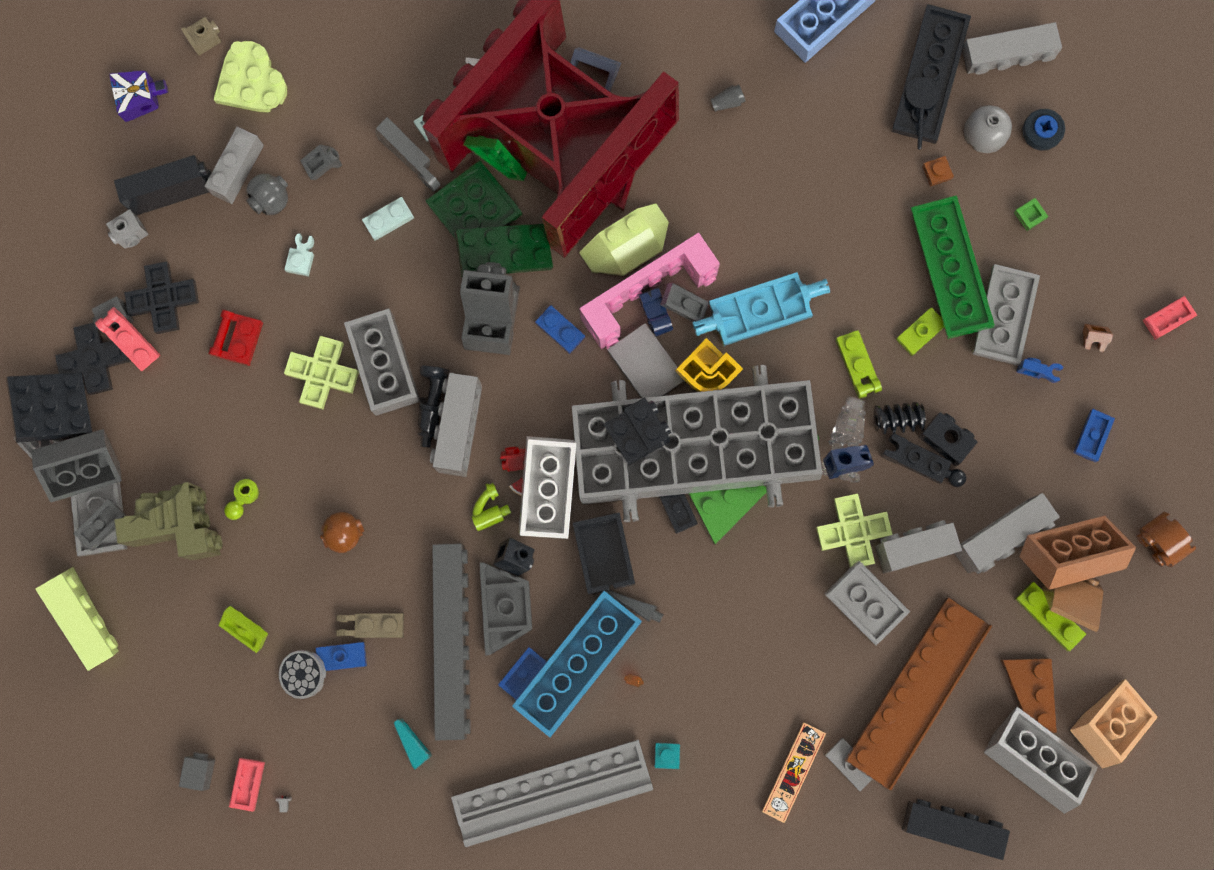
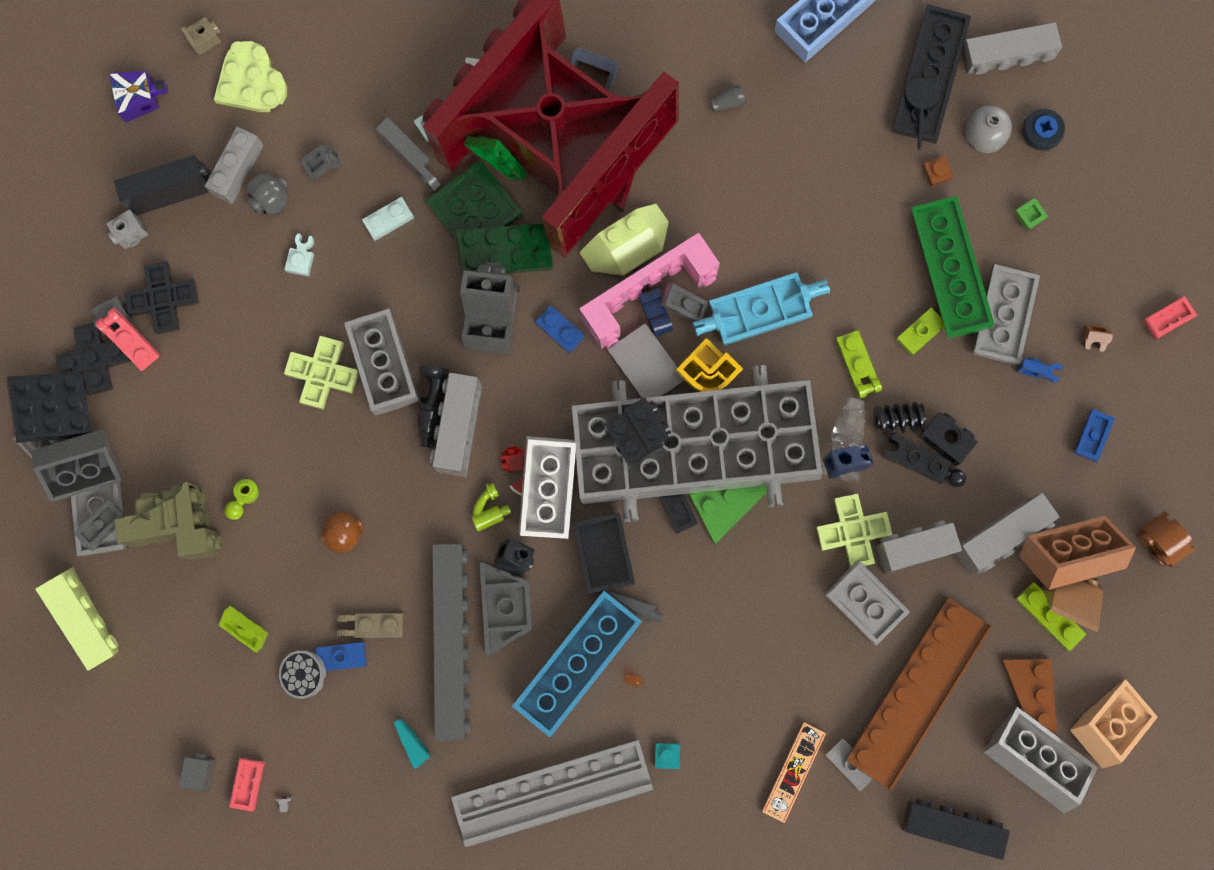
(243, 338): red plate -> none
(522, 673): blue plate -> none

